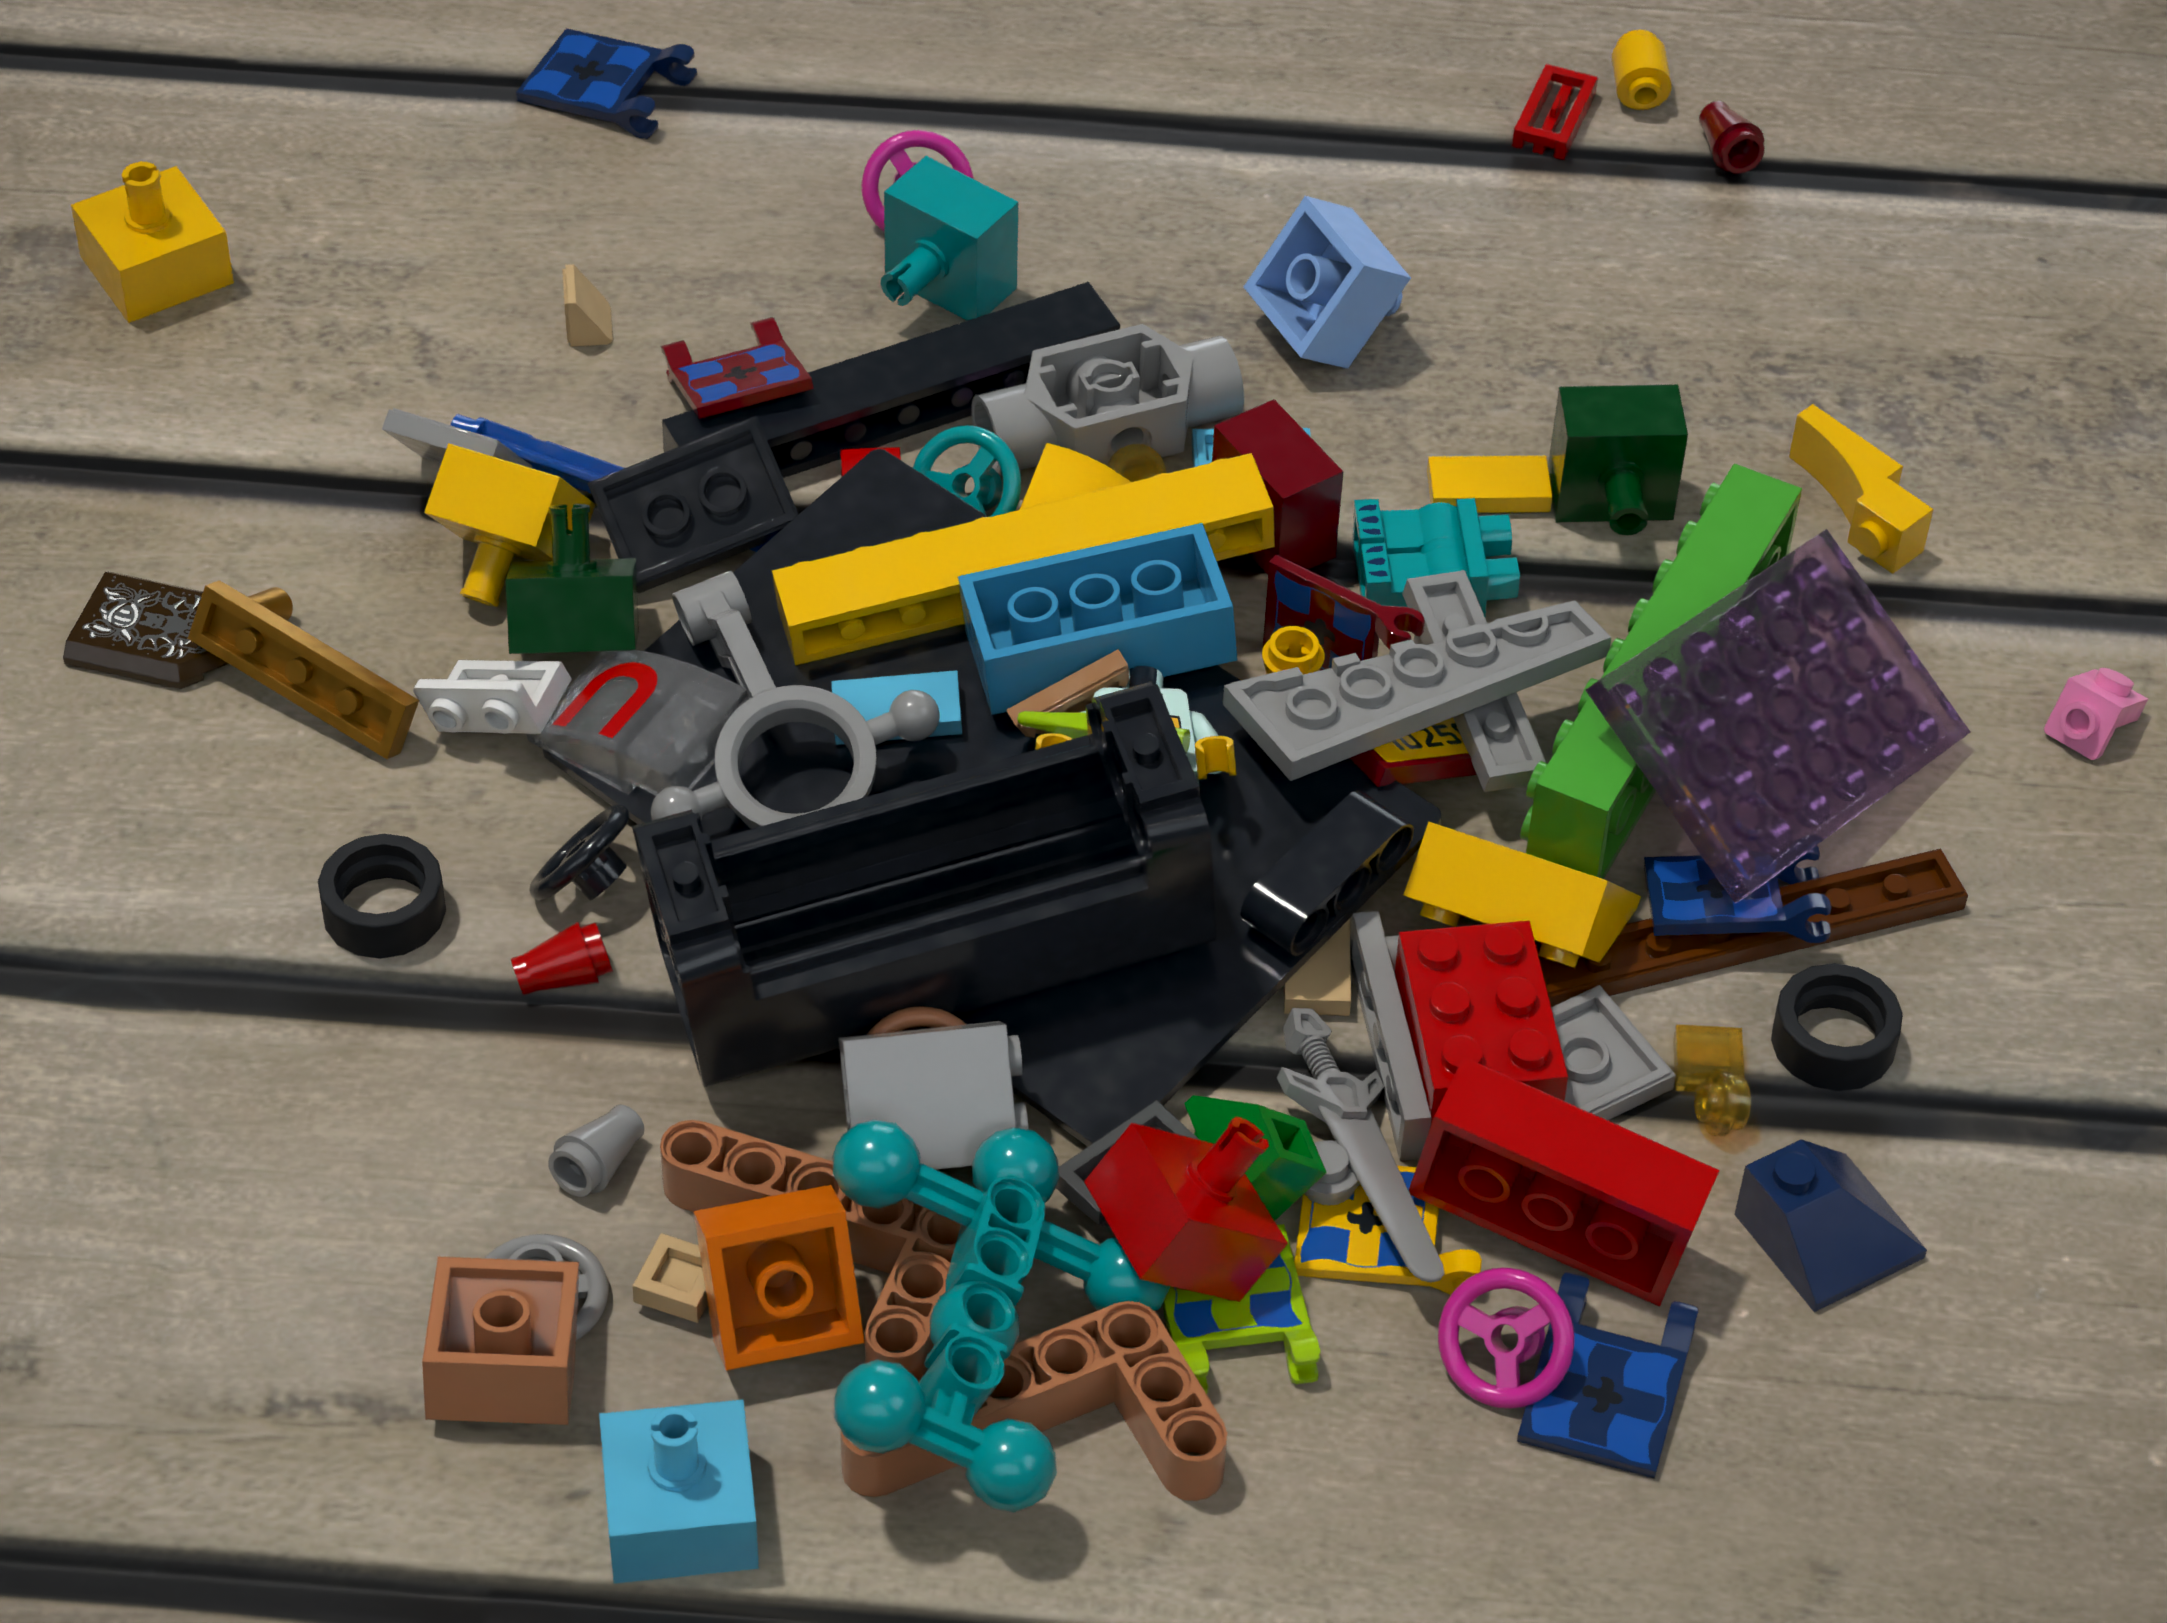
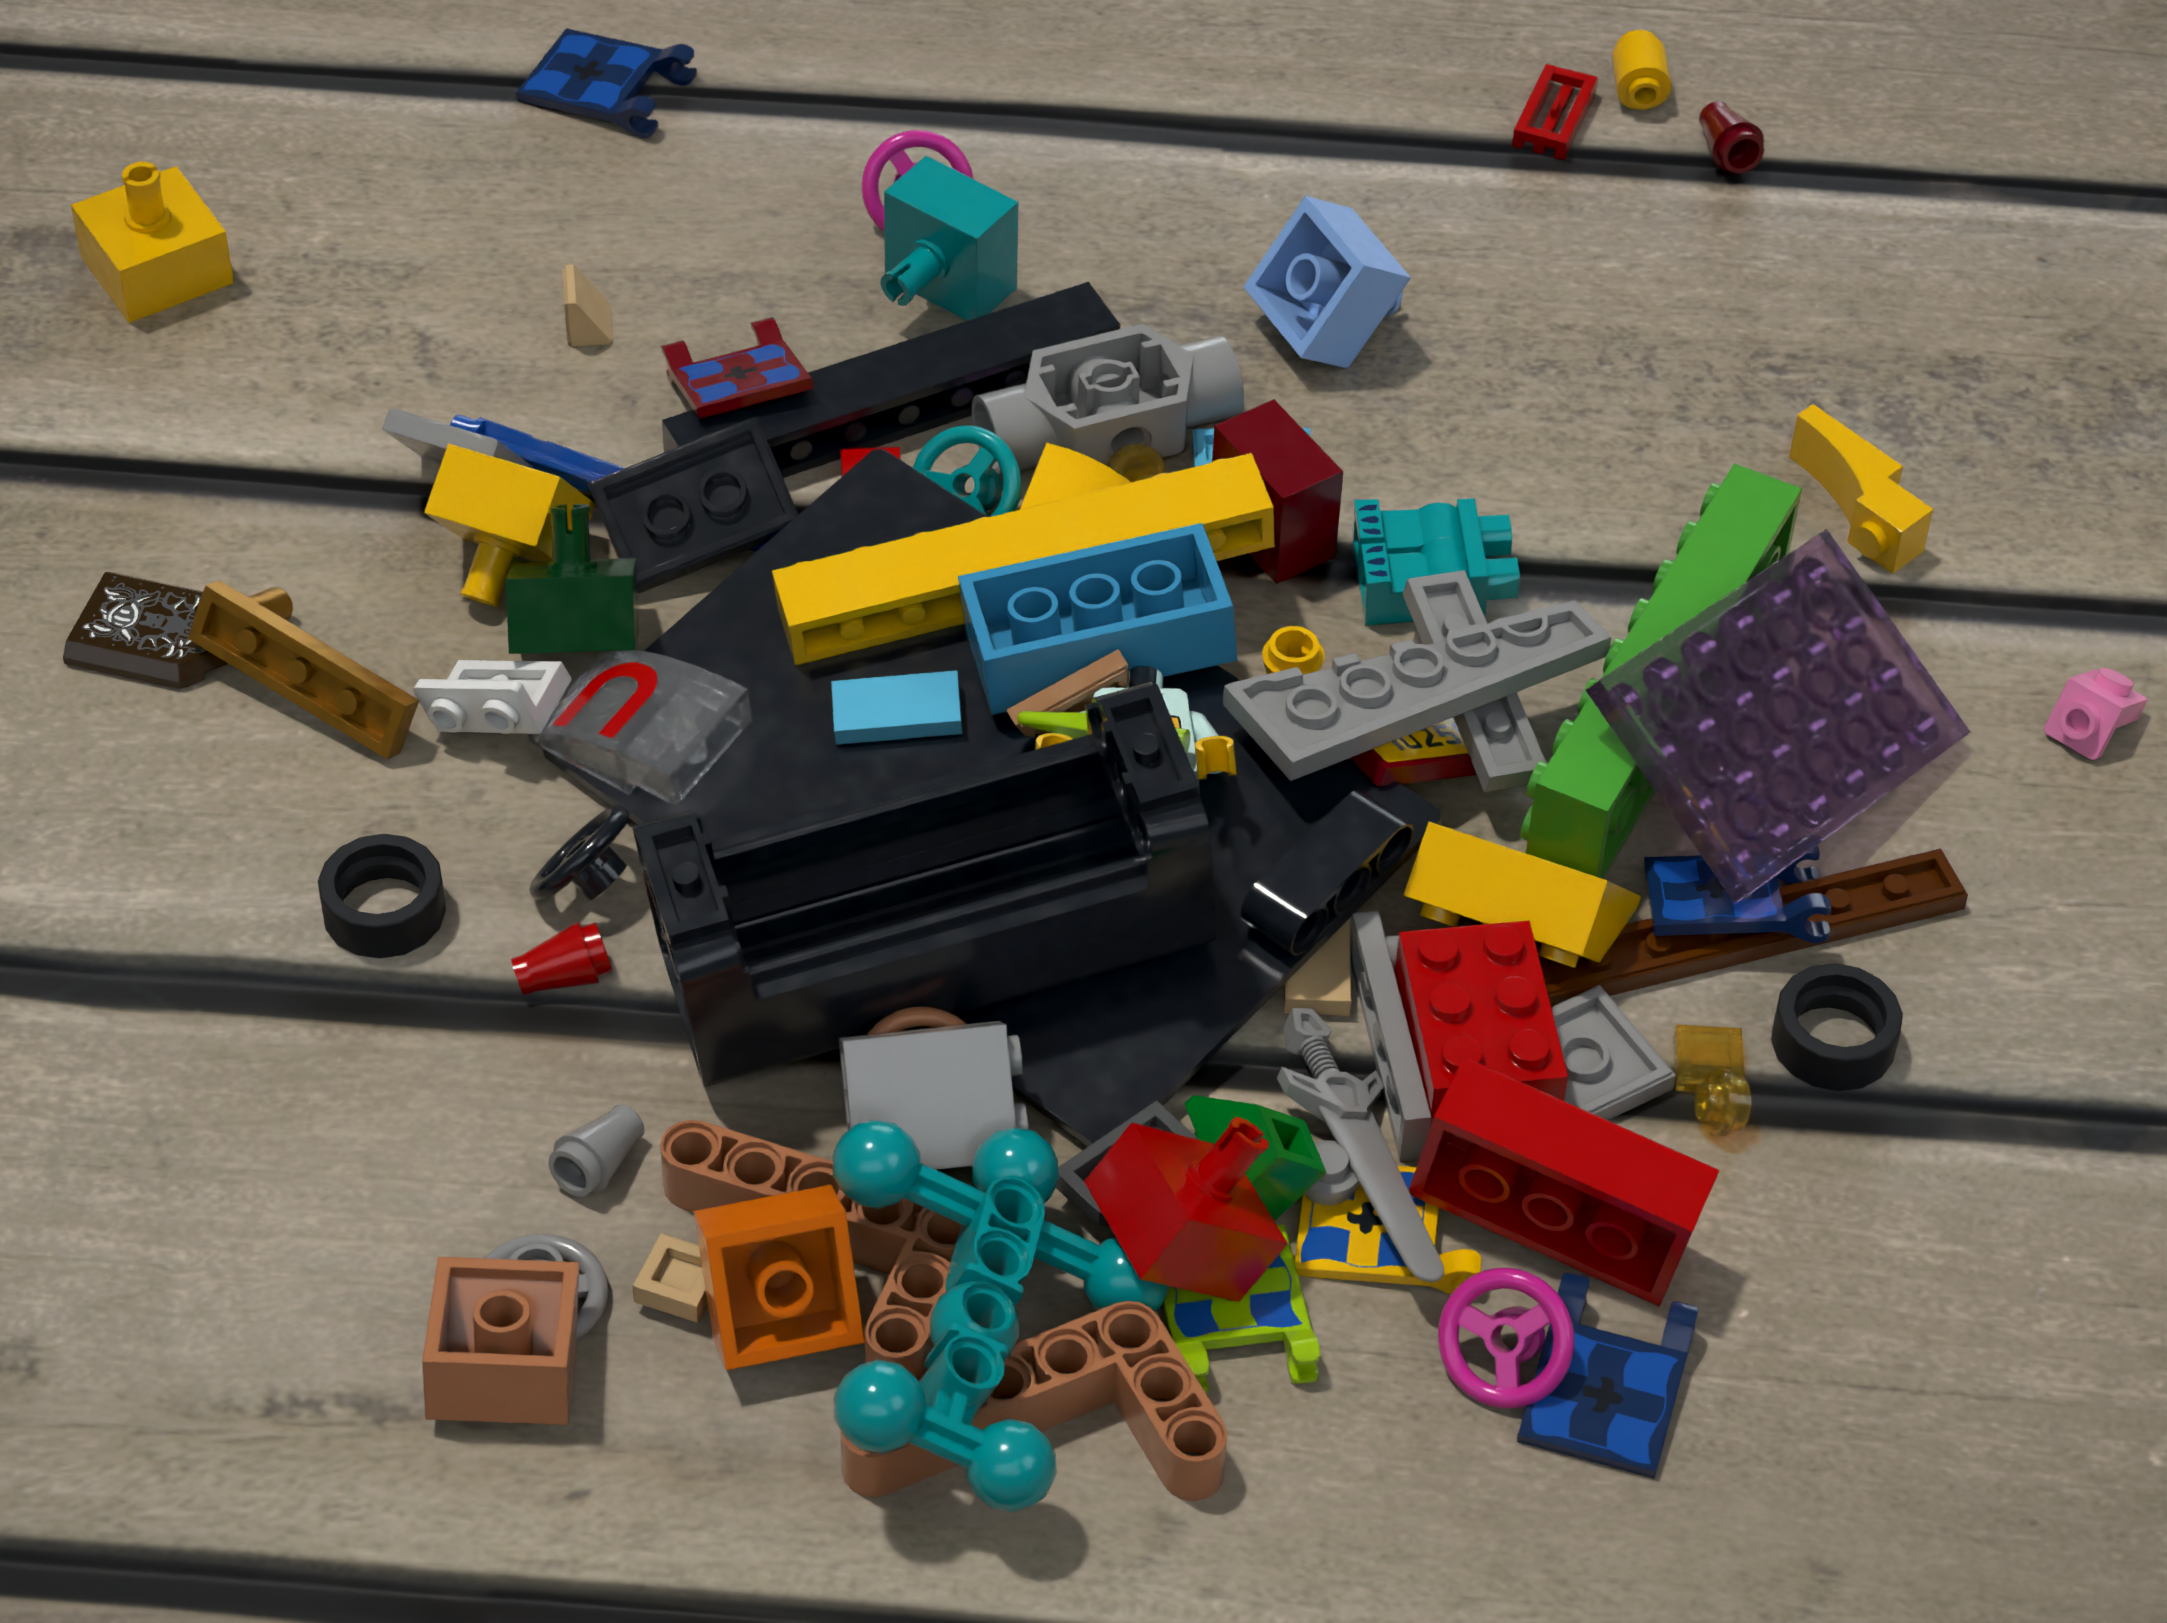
(679, 1491): medium azure brick -> none
(719, 613): light grey piece -> none
(1335, 614): dark red flag -> none
(1495, 482): yellow tile -> none
(1617, 455): dark green brick -> none
(1823, 1222): dark blue slope -> none

